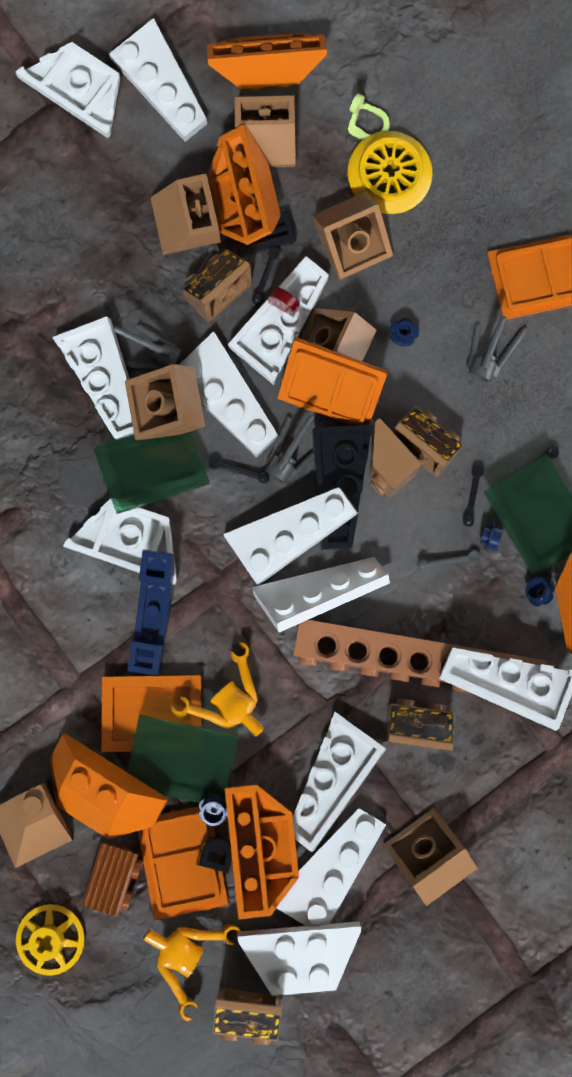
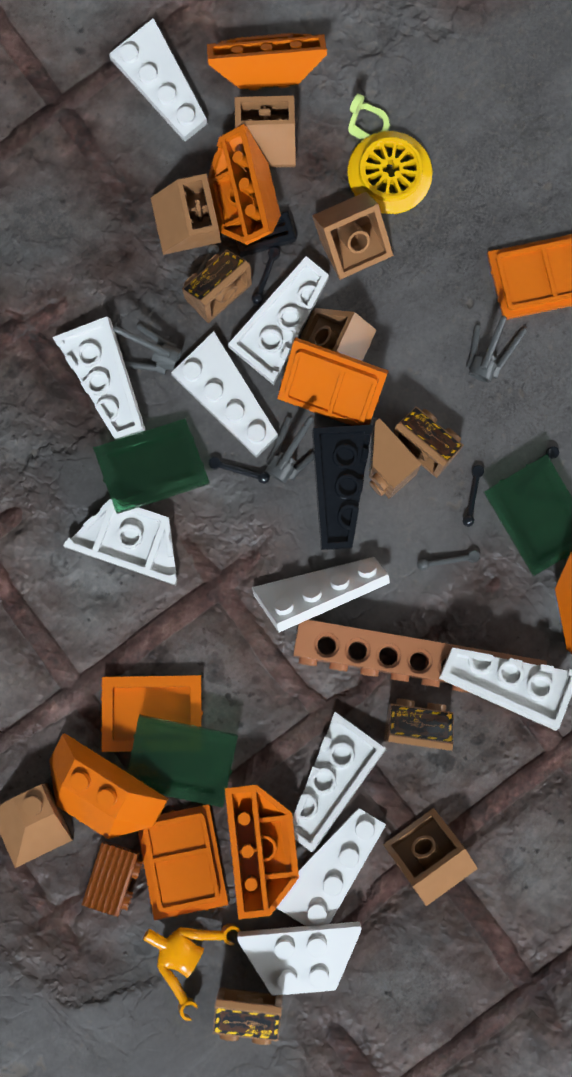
(49, 940): yellow wheel -> none
(77, 85): white wing -> none
(152, 612): dark blue slope -> none
(165, 402): medium nougat slope -> none
(209, 817): dark blue plate -> none
(215, 854): black tile -> none
(230, 701): light orange piece -> none
(284, 301): dark red tile -> none
(285, 535): white wing -> none
(404, 339): dark blue plate -> none
(491, 536): dark blue plate -> none
(533, 588): dark blue plate -> none

